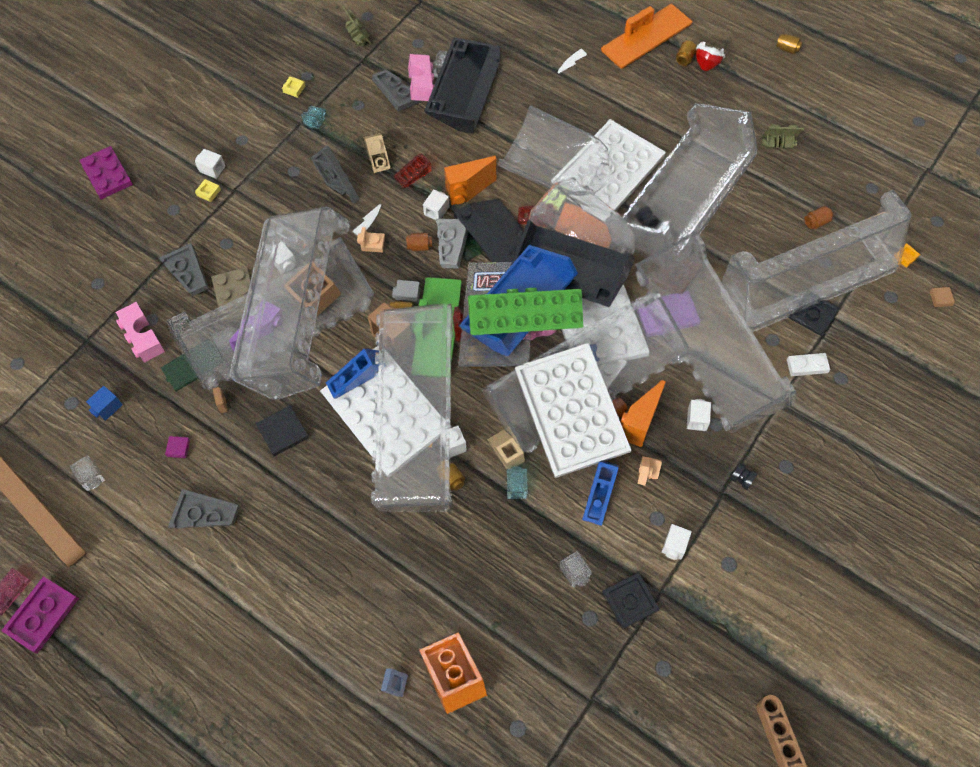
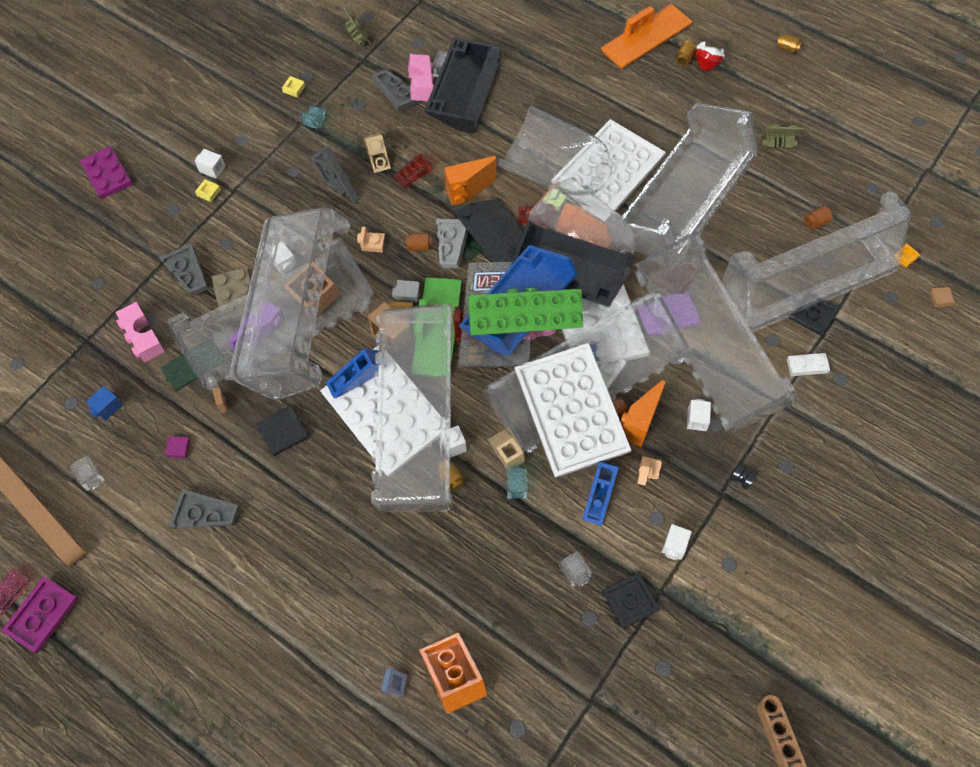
(368, 220): white sticker -> none
(436, 205): white brick -> none
(571, 60): white sticker -> none
(646, 217): black wheel -> none

